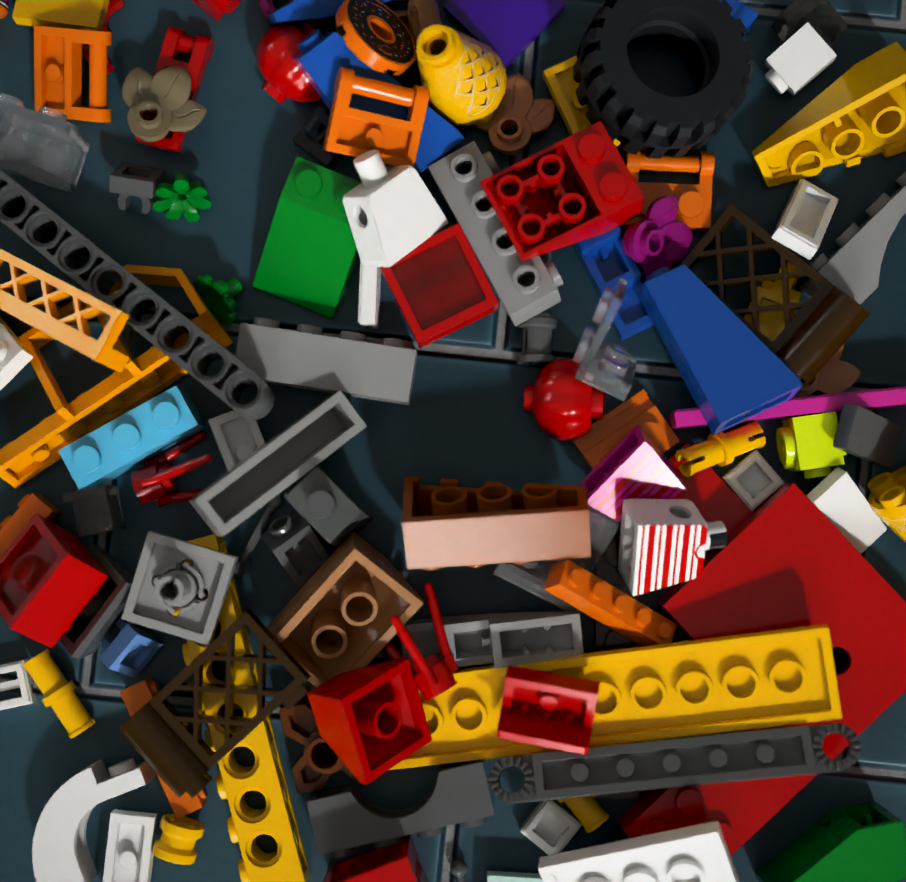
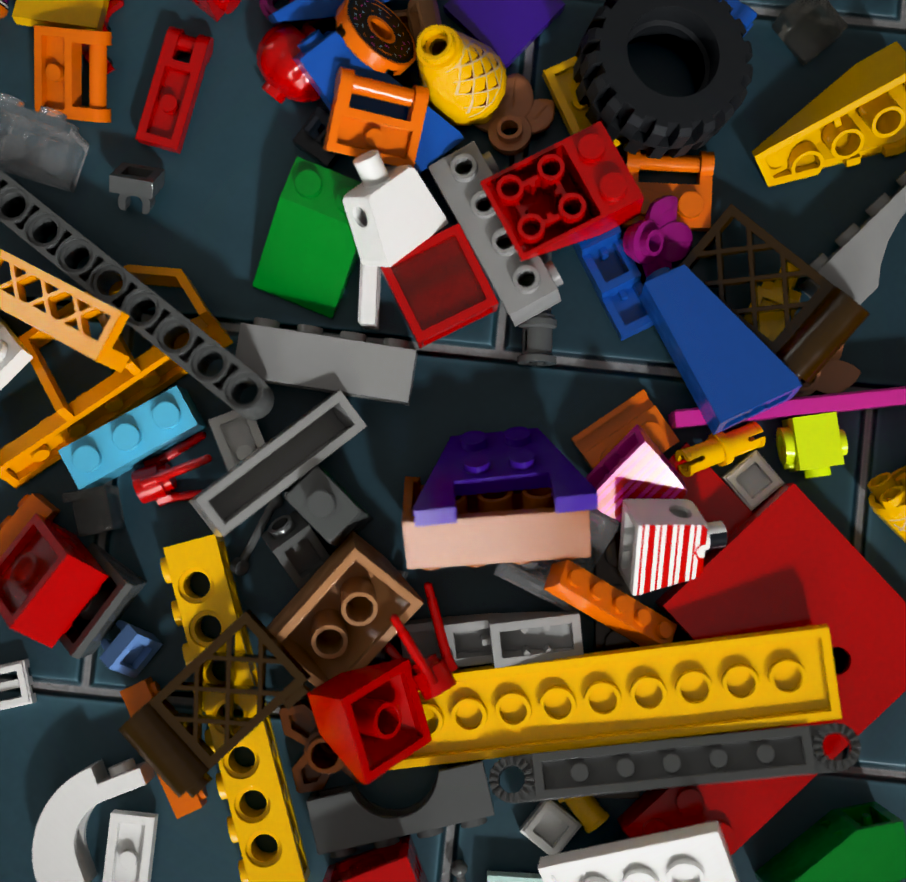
(59, 693): yellow pin -> none
(152, 599): light grey plate -> none
(163, 96): dark tan plate -> none
(178, 839): yellow wheel -> none
(181, 198): green plant -> none
(219, 296): green plant -> none
(500, 463): none -> dark purple wing
(547, 709): red bracket -> none
(562, 403): red plant -> none
(604, 366): clear bracket -> none
(798, 61): white brick -> none
(805, 219): white tile -> none
(847, 509): white tile -> none
(867, 435): dark grey tile -> none

